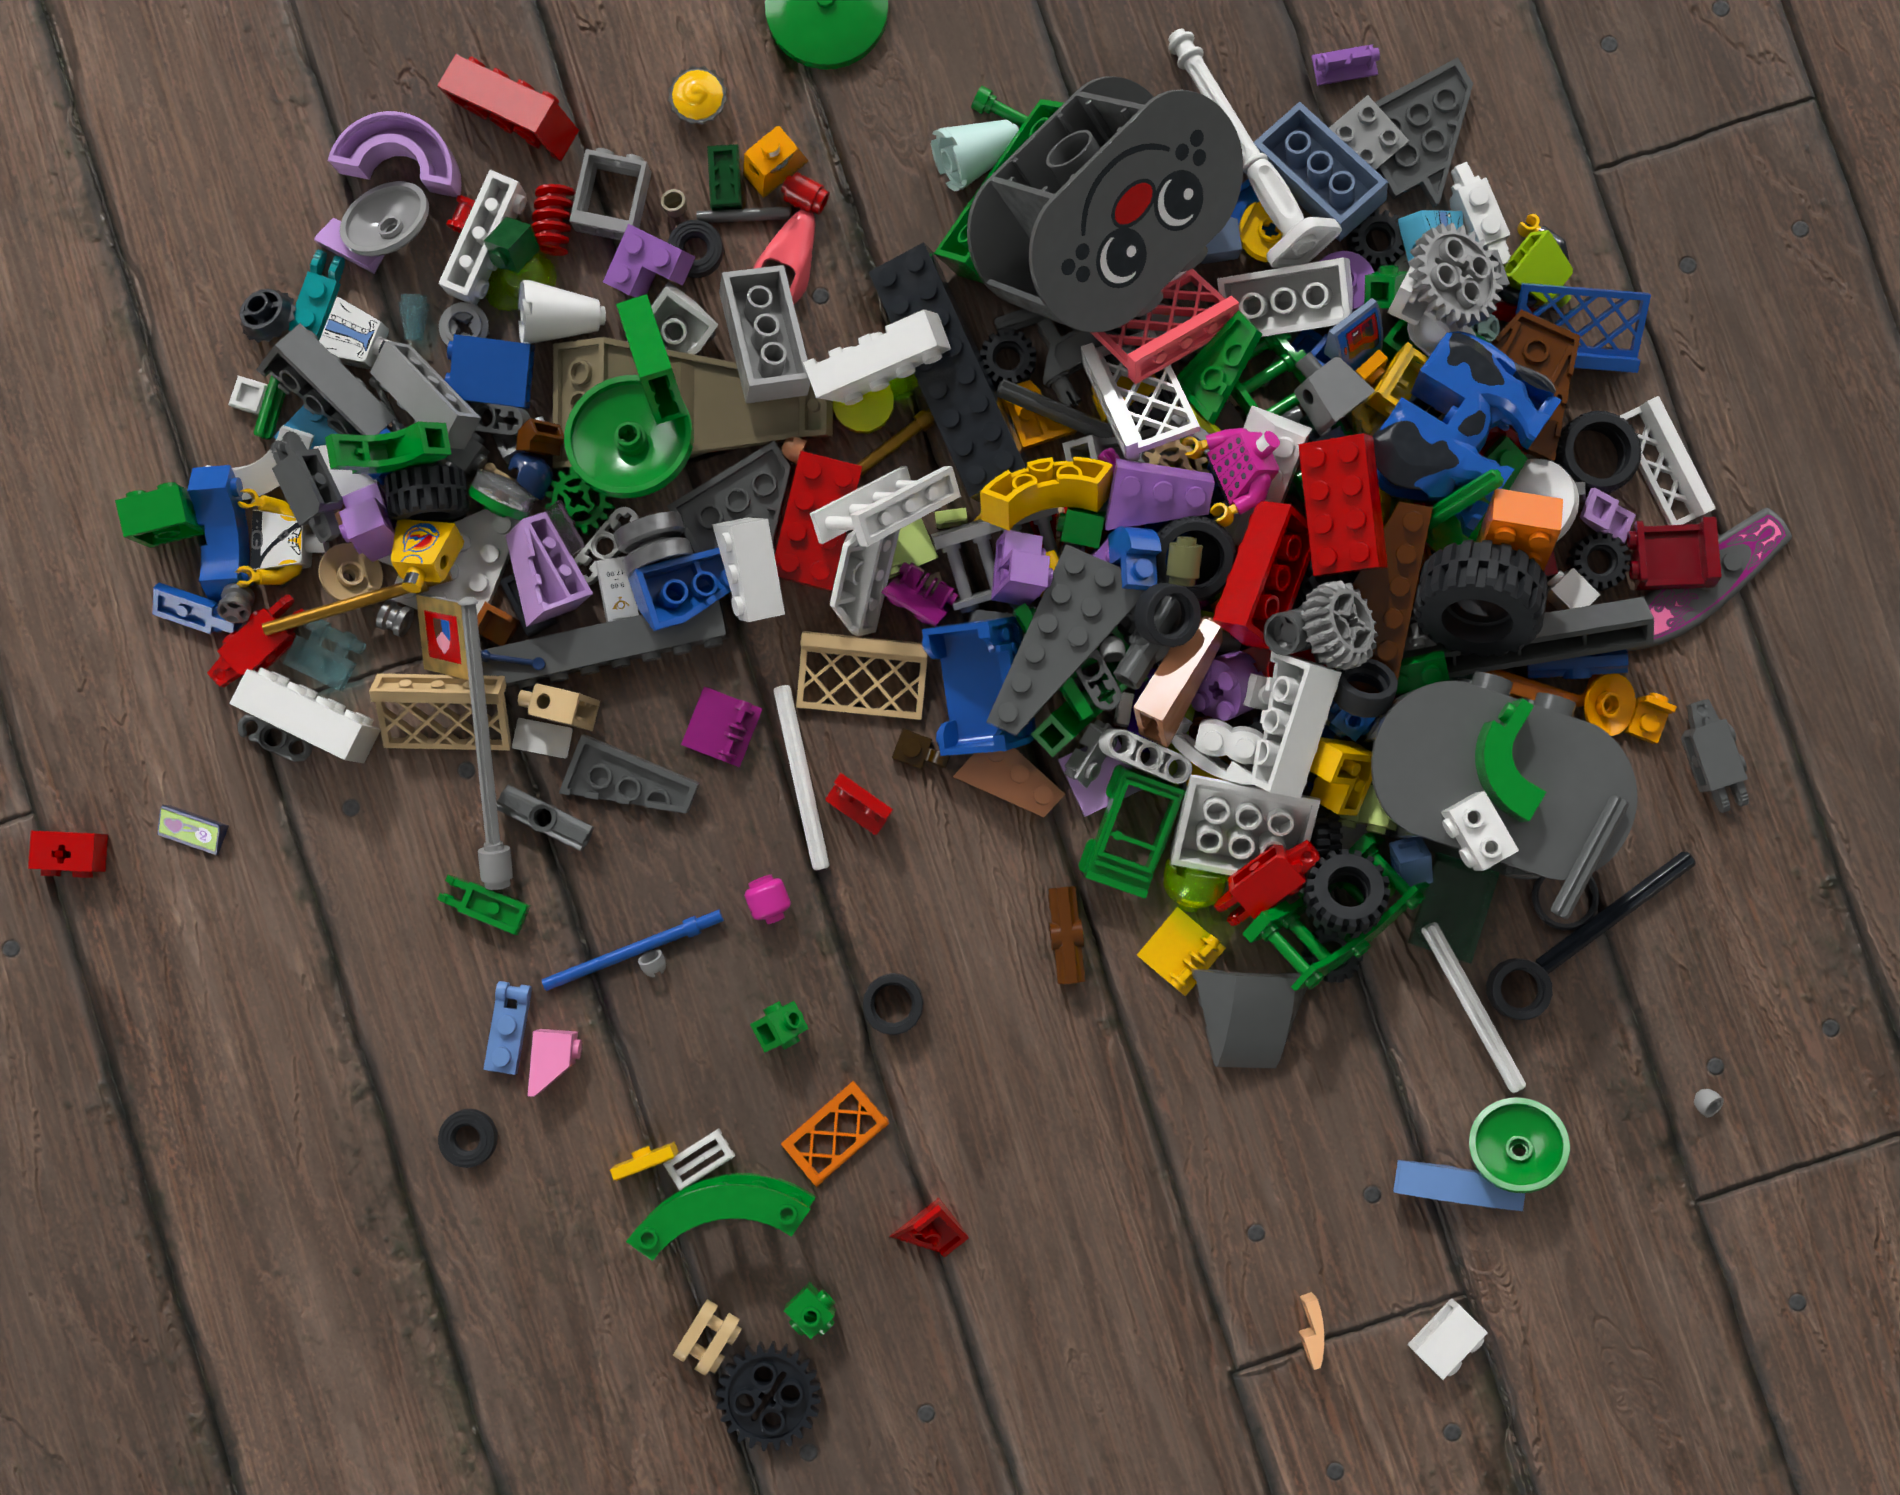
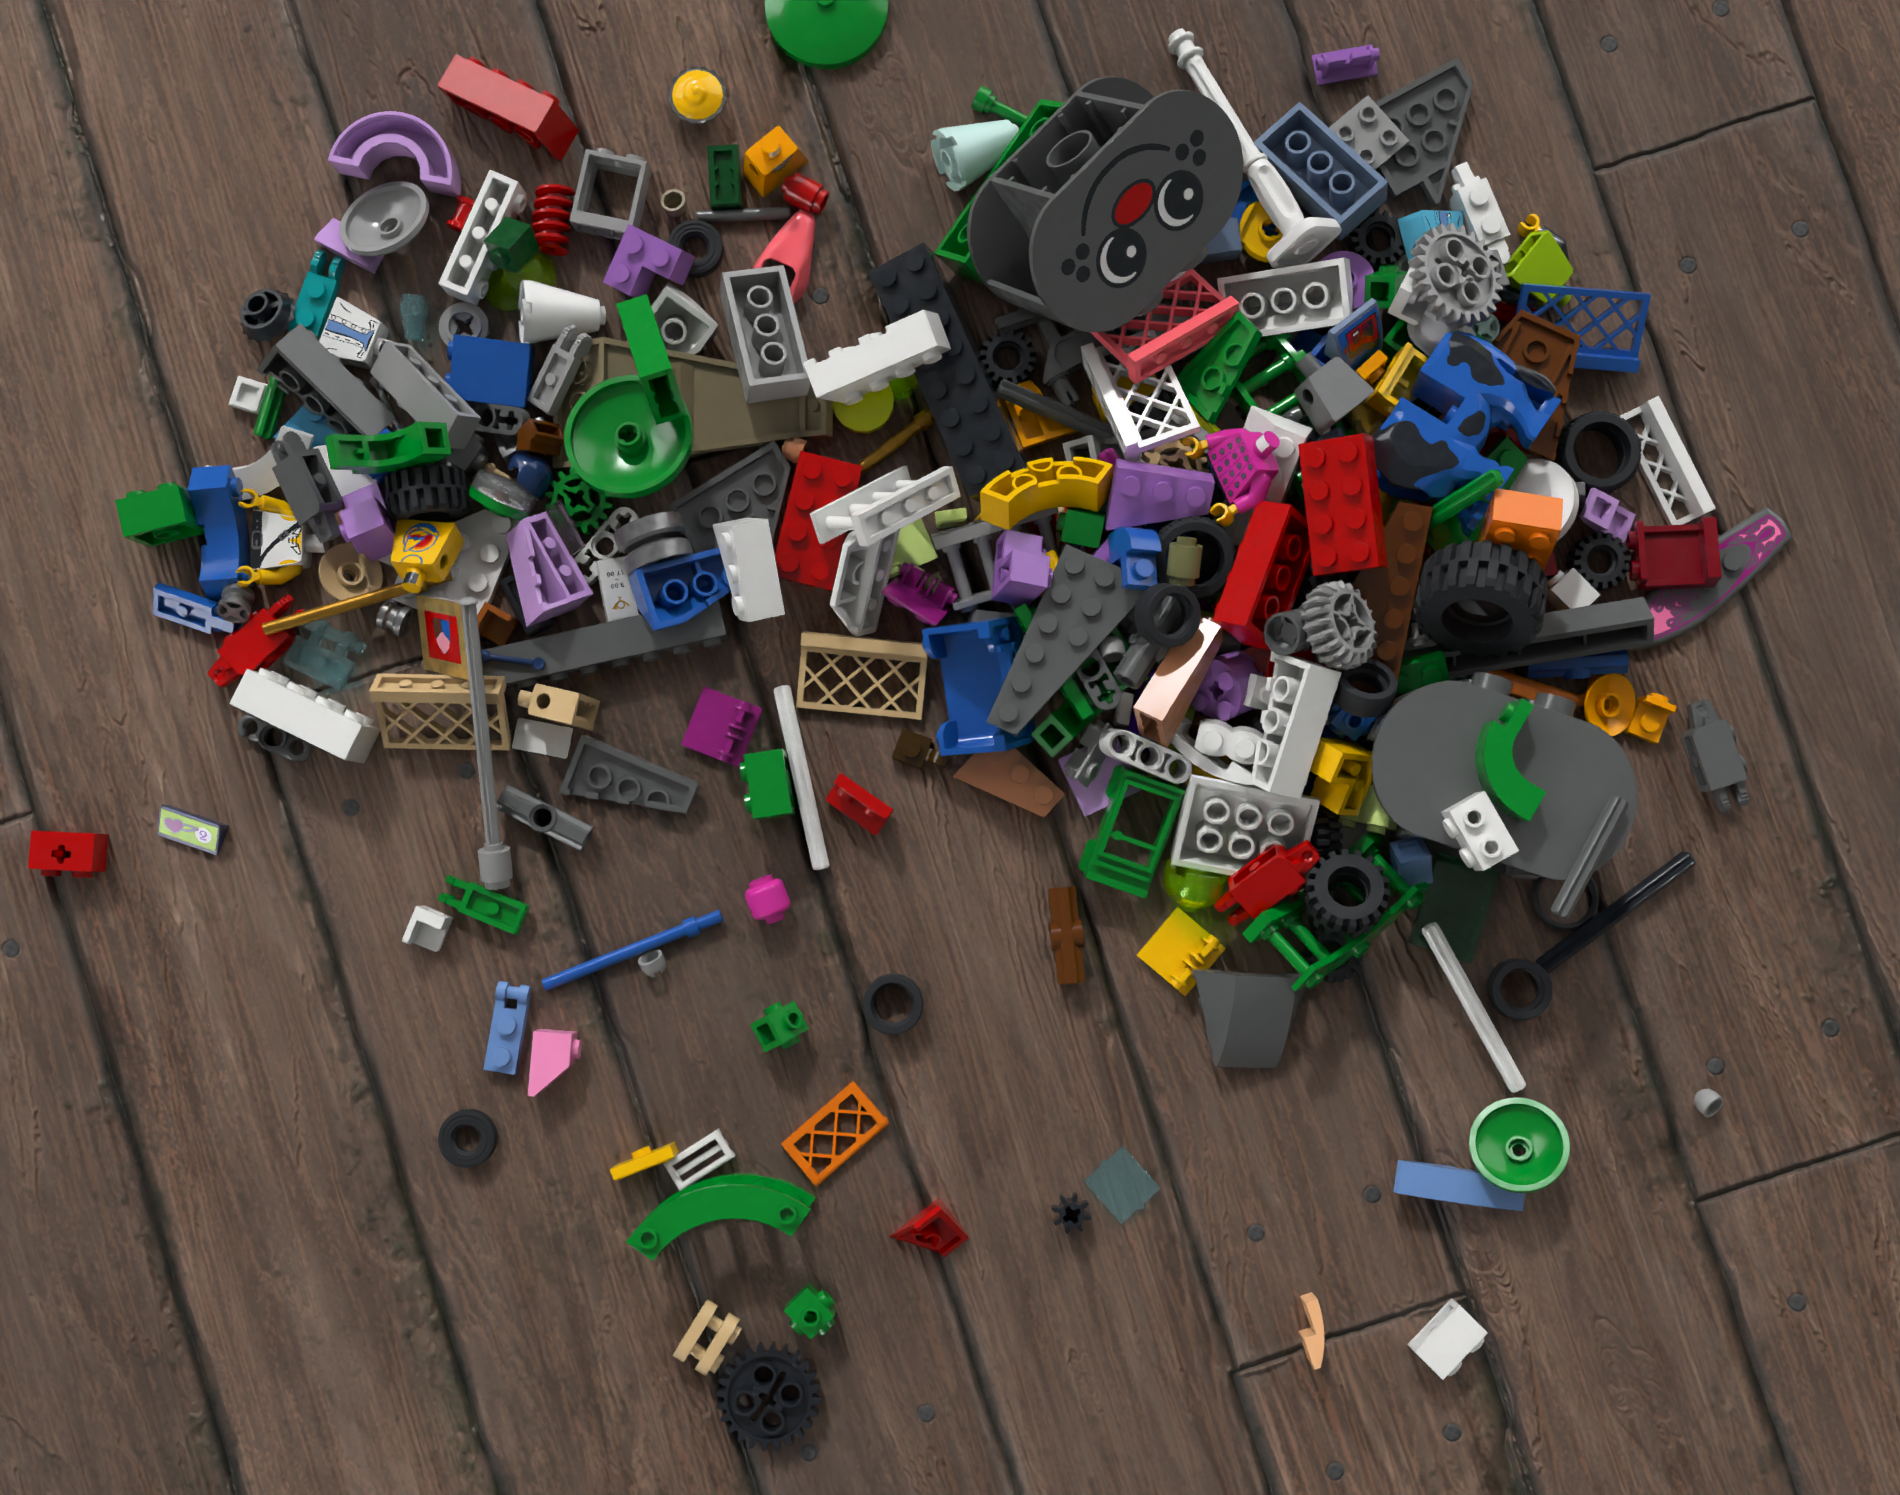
(427, 928): none -> white panel
(559, 370): none -> light grey hinge
(768, 784): none -> green brick
(1067, 1220): none -> black gear
(1122, 1184): none -> clear light blue piece

